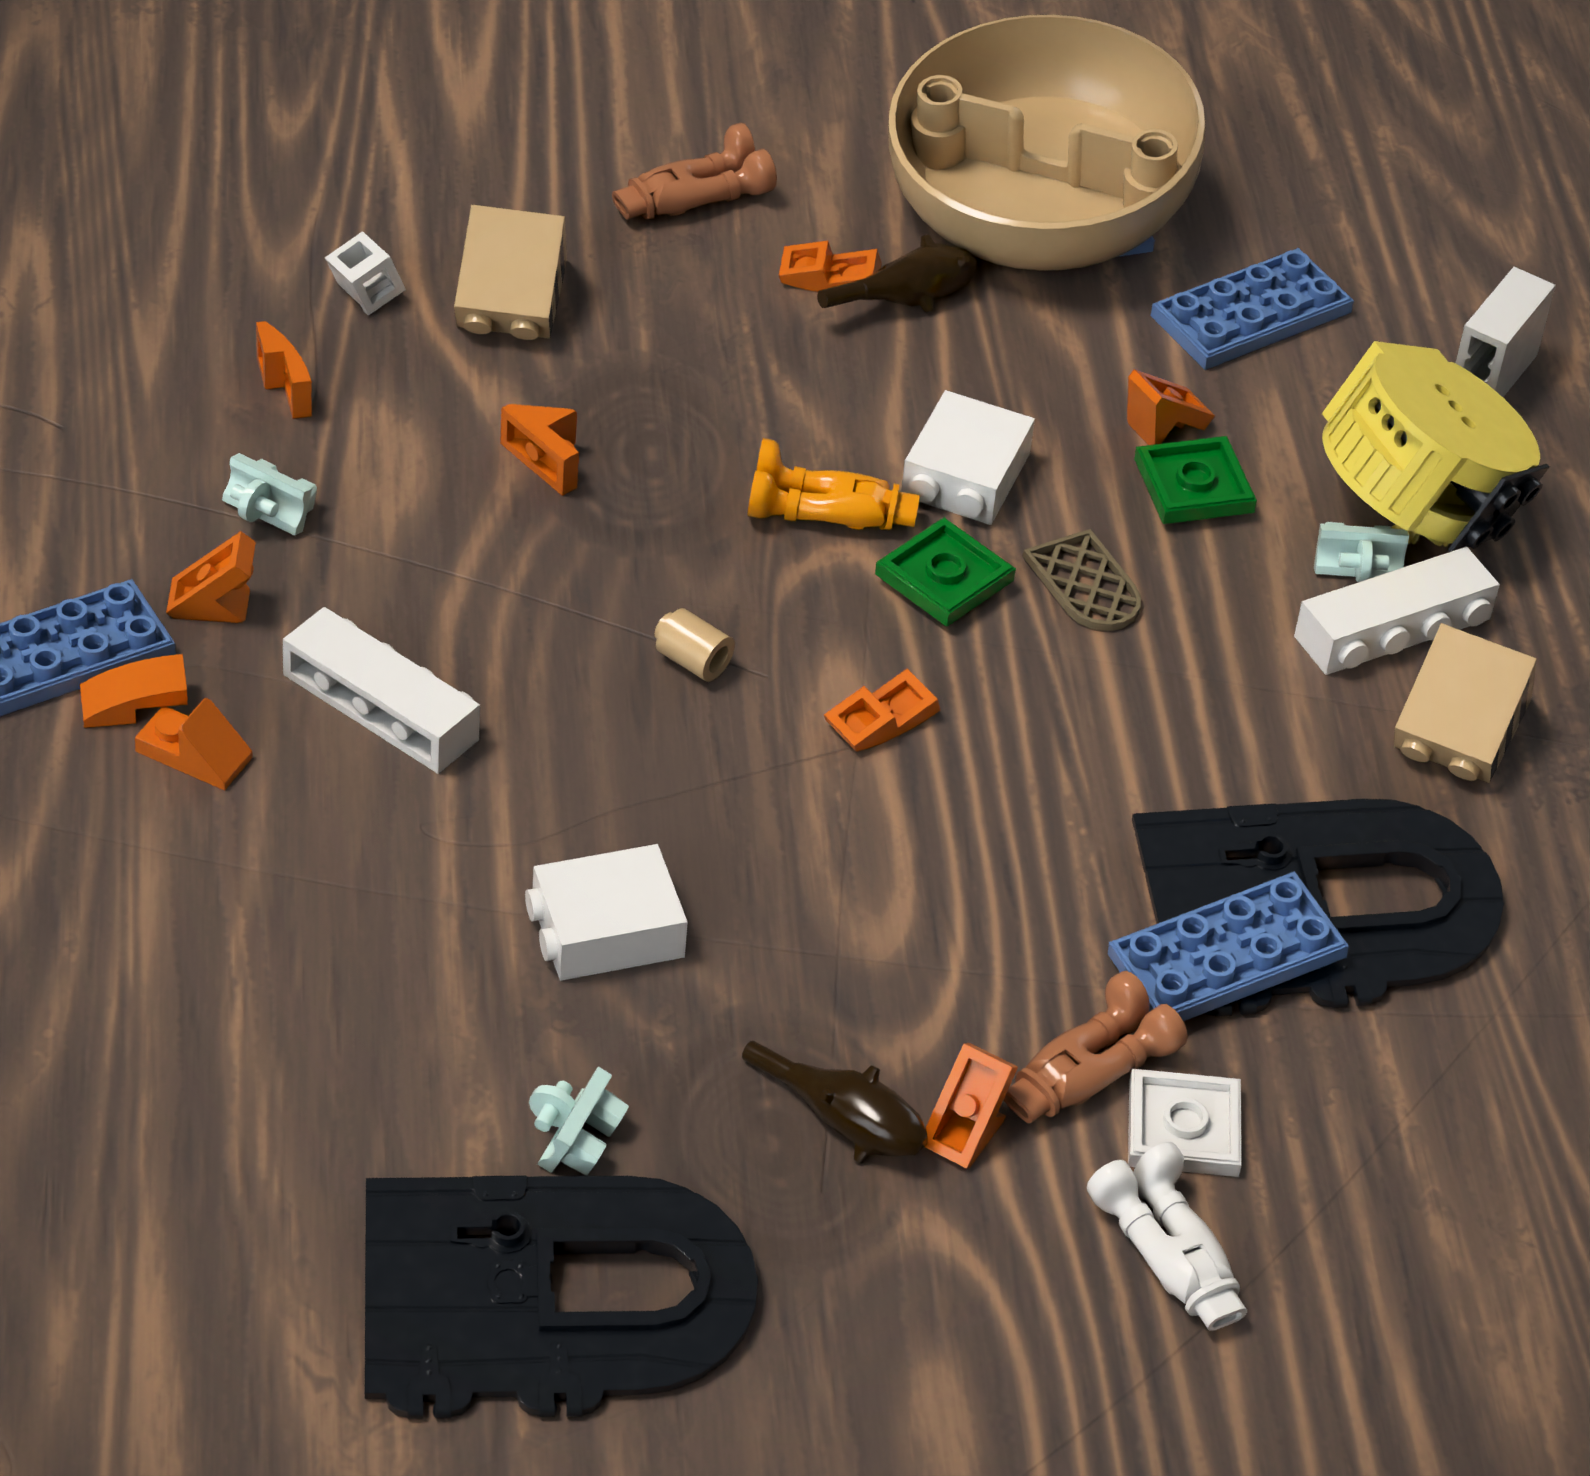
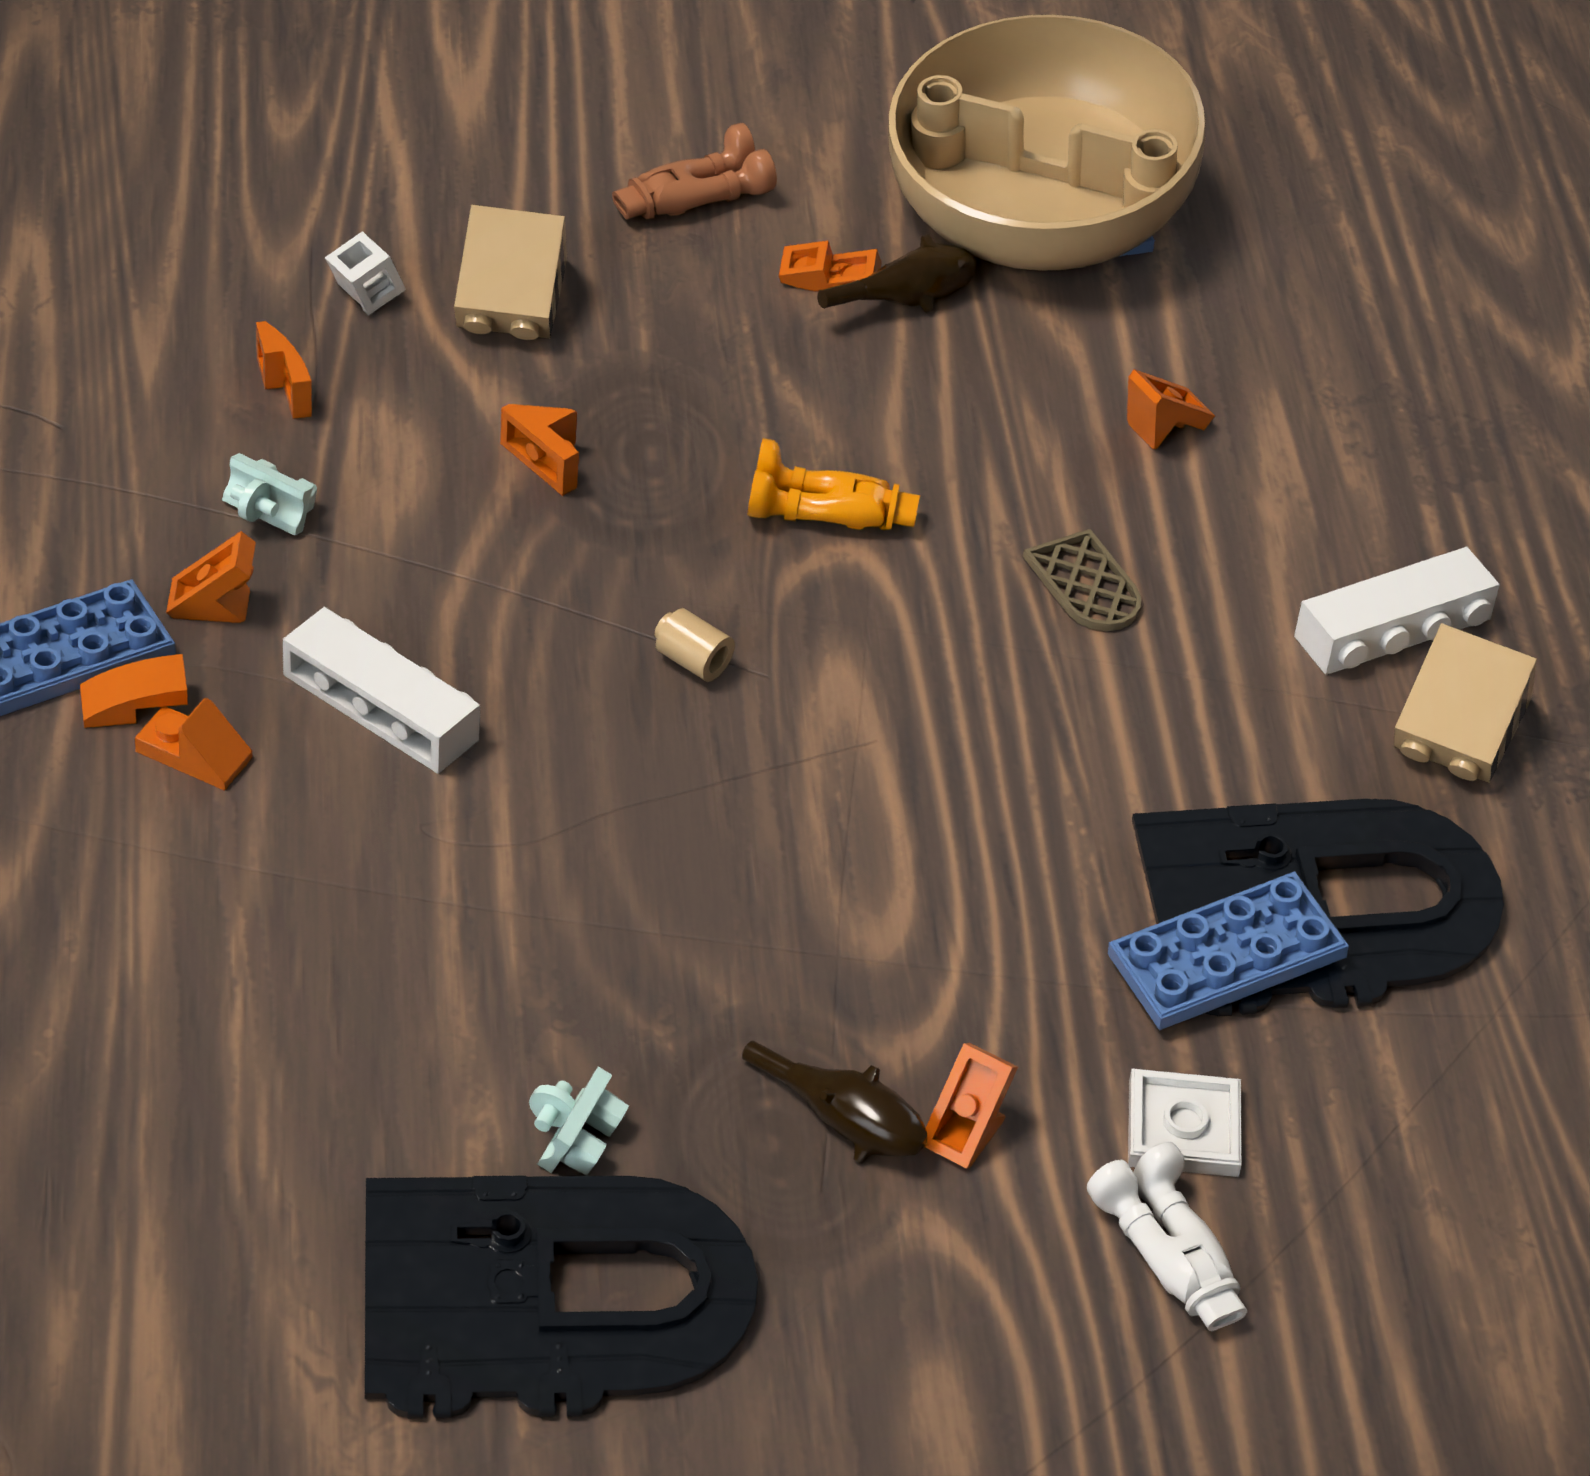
(607, 912): white brick -> none
(879, 716): orange slope -> none
(945, 571): green plate -> none
(968, 457): white brick -> none
(1071, 1071): nougat piece -> none
(1195, 479): green plate -> none
(1251, 308): medium blue tile -> none
(1359, 550): light aqua hips -> none
(1431, 446): light yellow piece -> none
(1506, 330): white brick -> none

